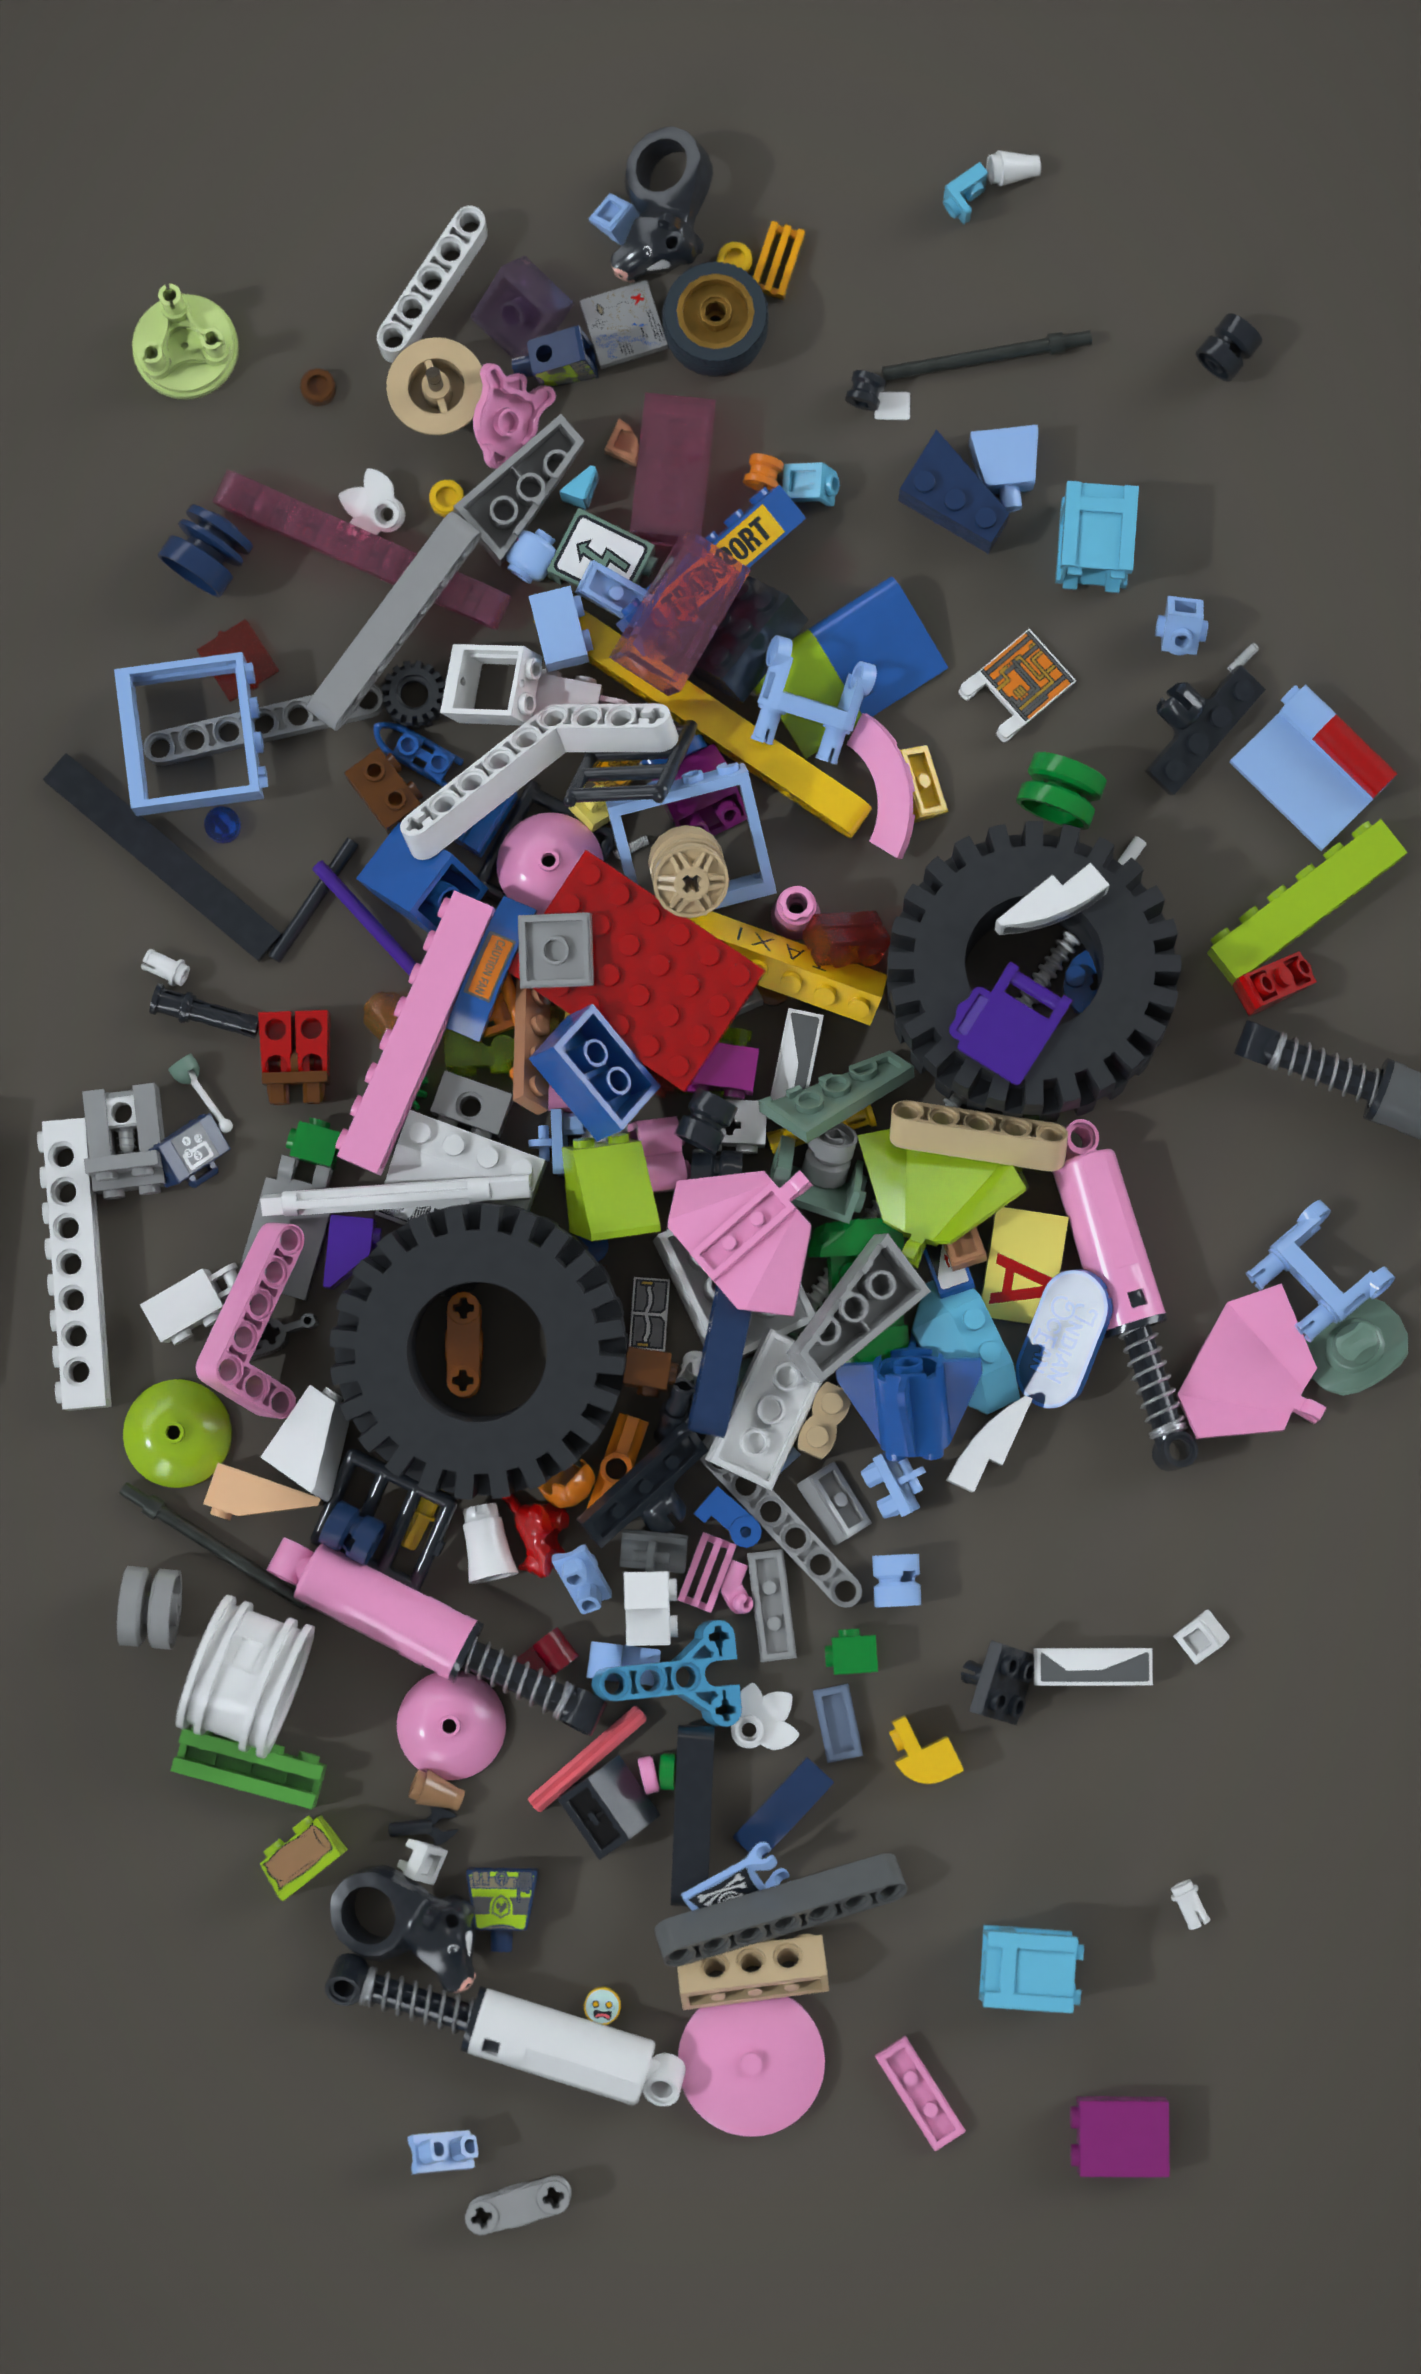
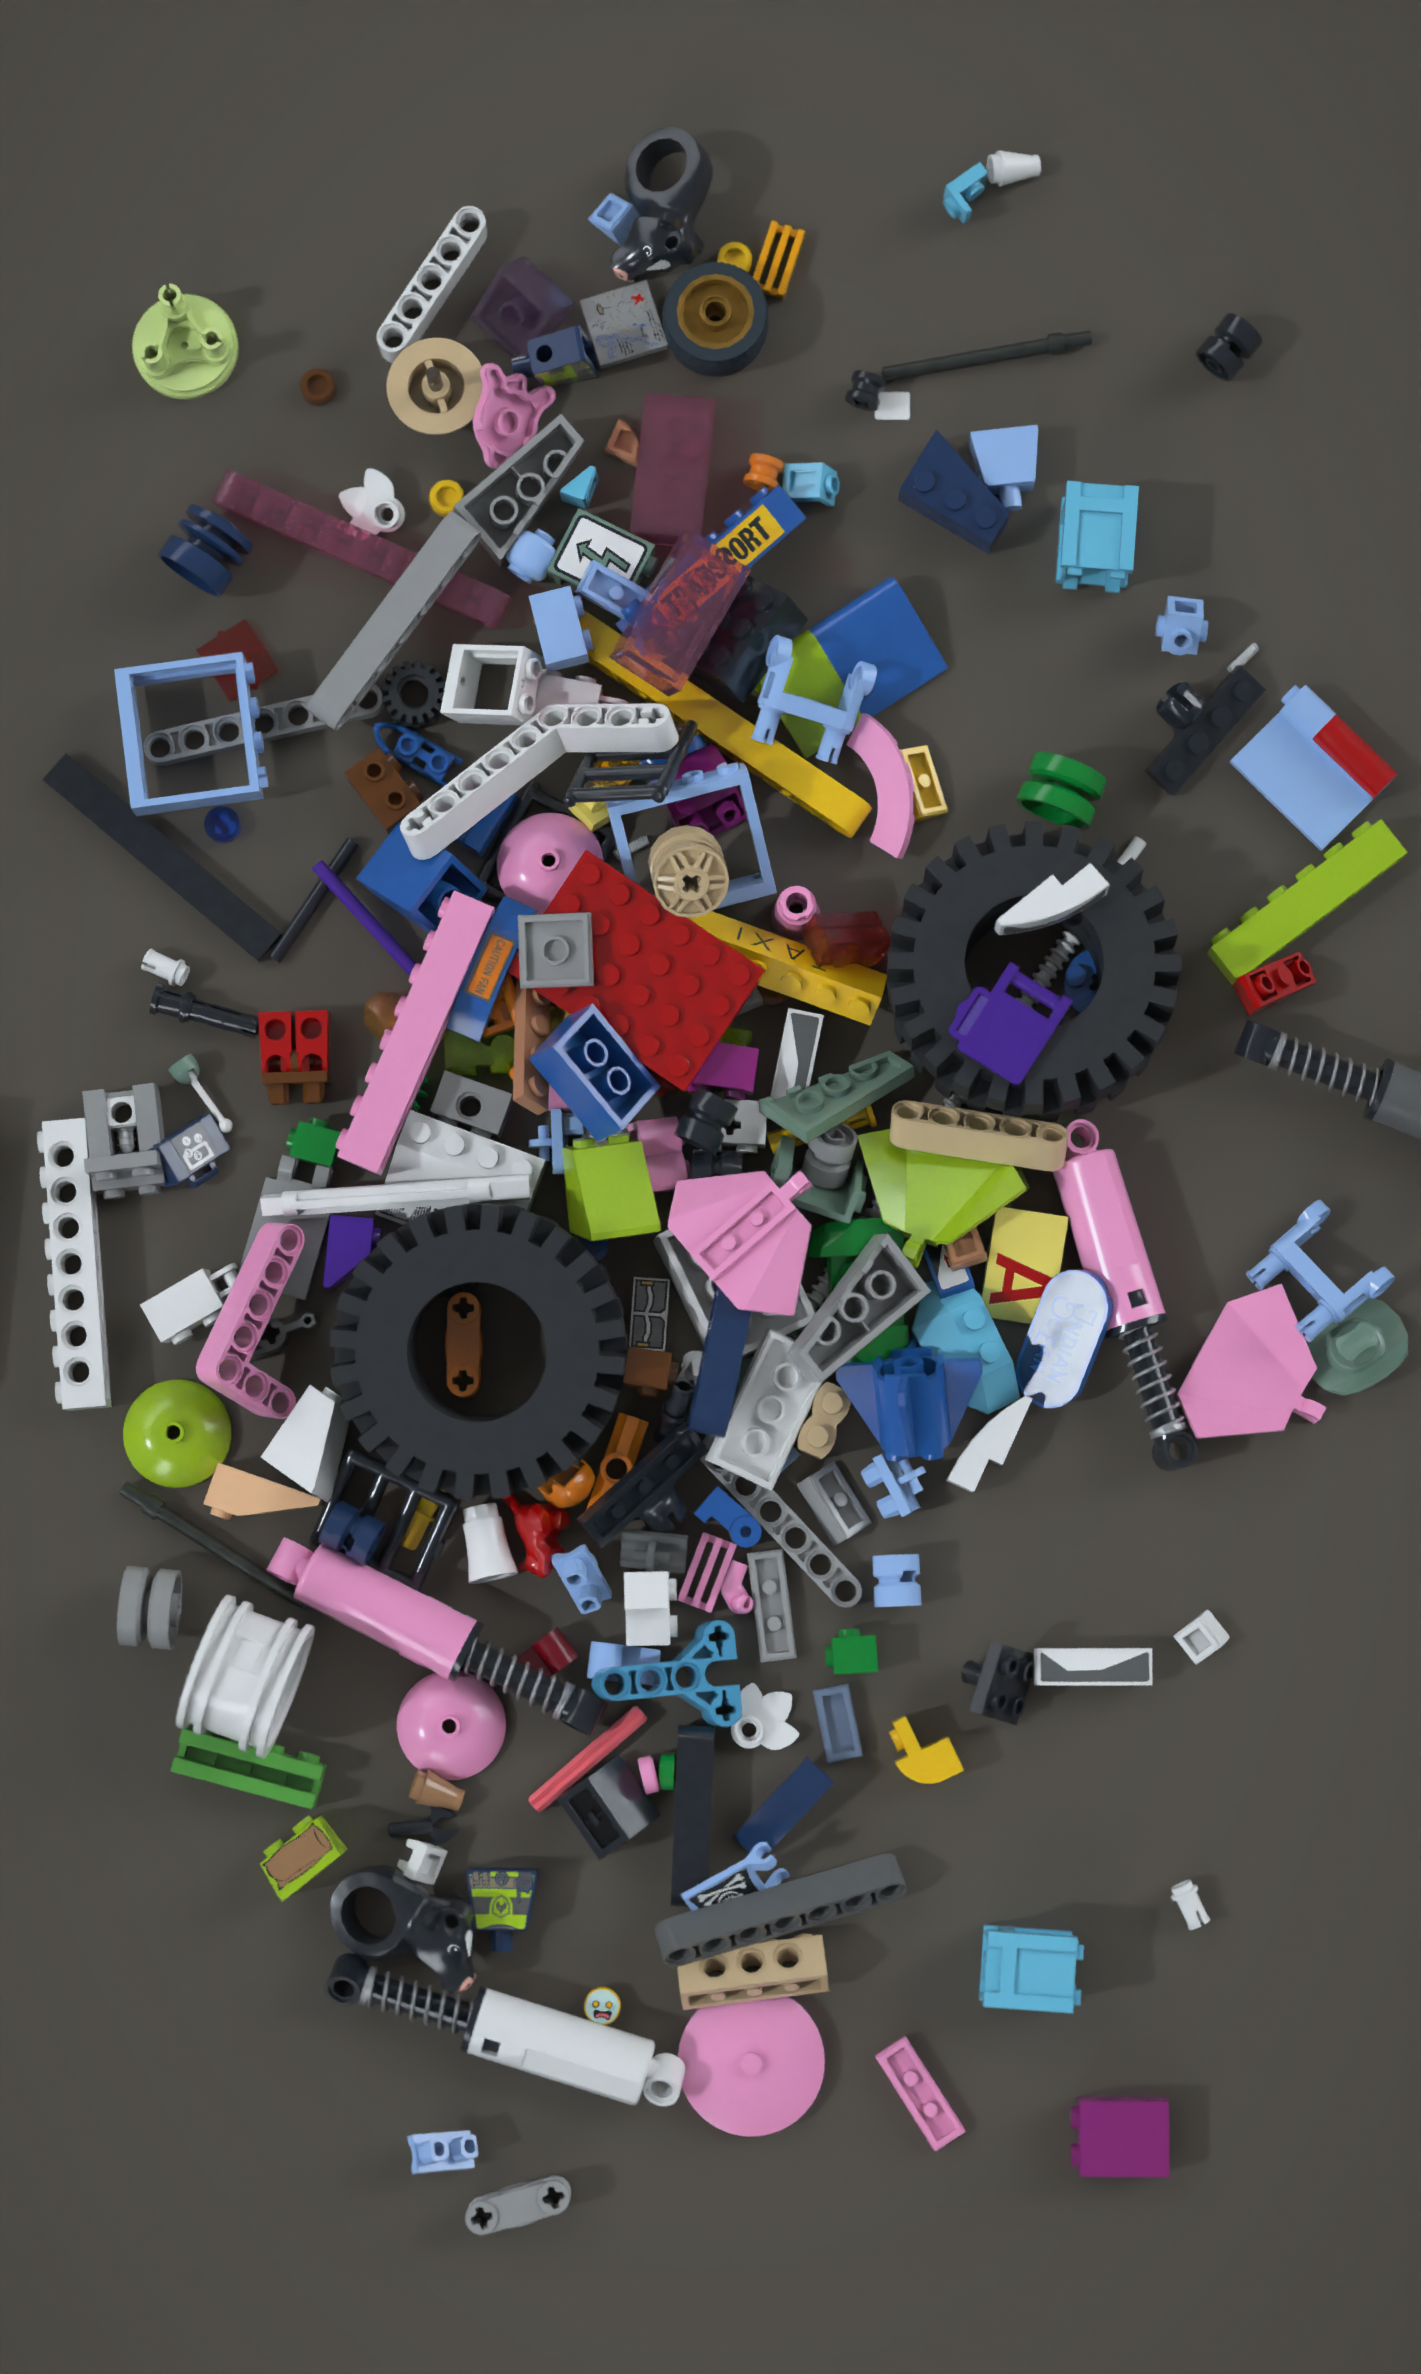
(1022, 679): flag -> none

